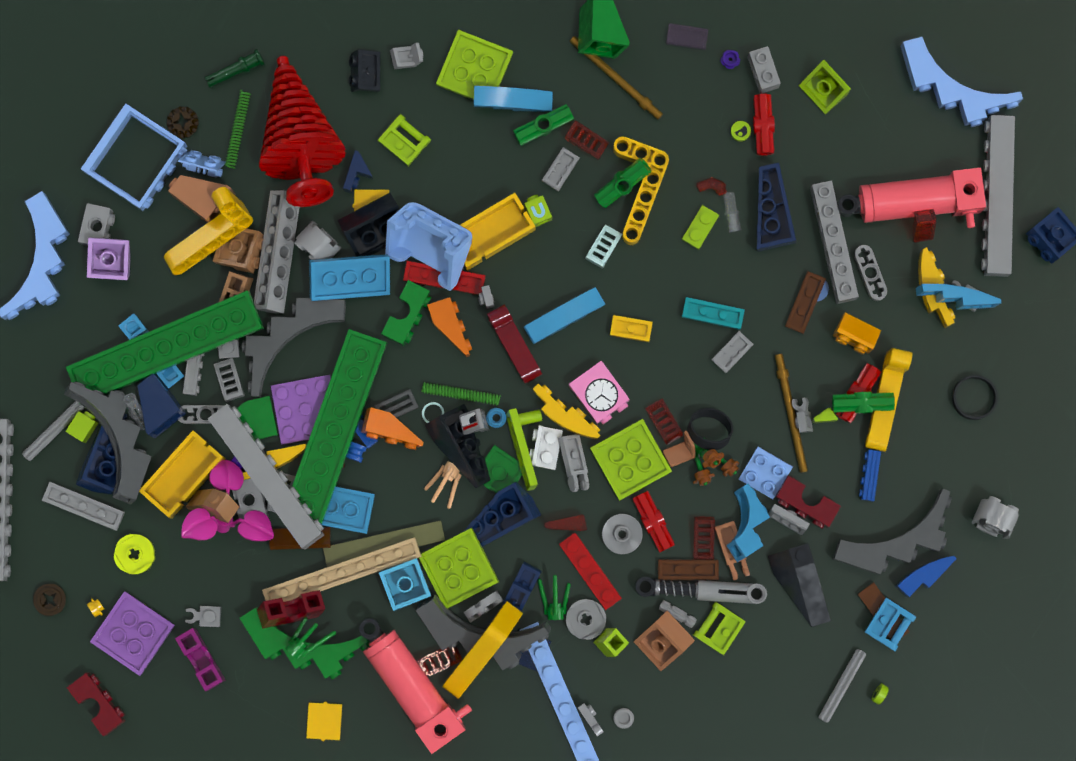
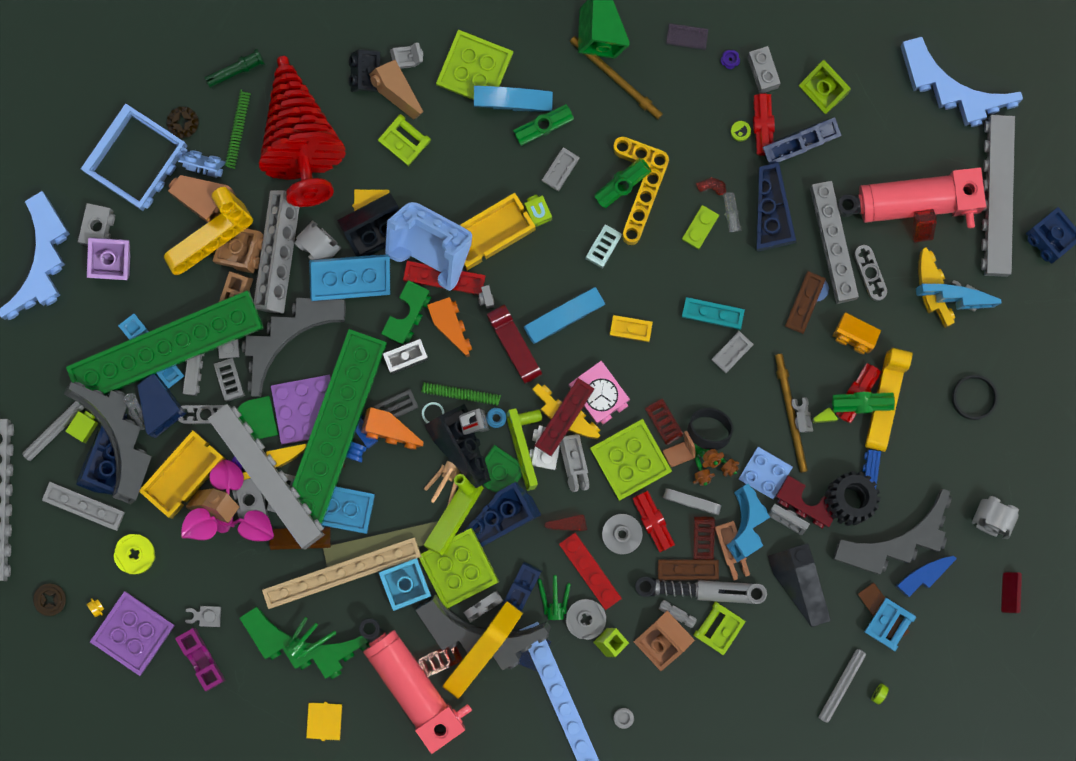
(109, 716): dark red arch -> none
(277, 612): dark red arch -> none
(356, 168): dark blue slope -> none
(394, 86): none -> medium nougat slope
(405, 357): none -> white brick
(453, 515): none -> lime piece
(564, 417): none -> dark red tile
(583, 129): clear red slope -> none
(588, 713): light grey plate -> none
(692, 501): none -> light grey beam
(801, 141): none -> dark blue slope
(866, 492): none -> black tyre
(1011, 592): none -> dark red slope

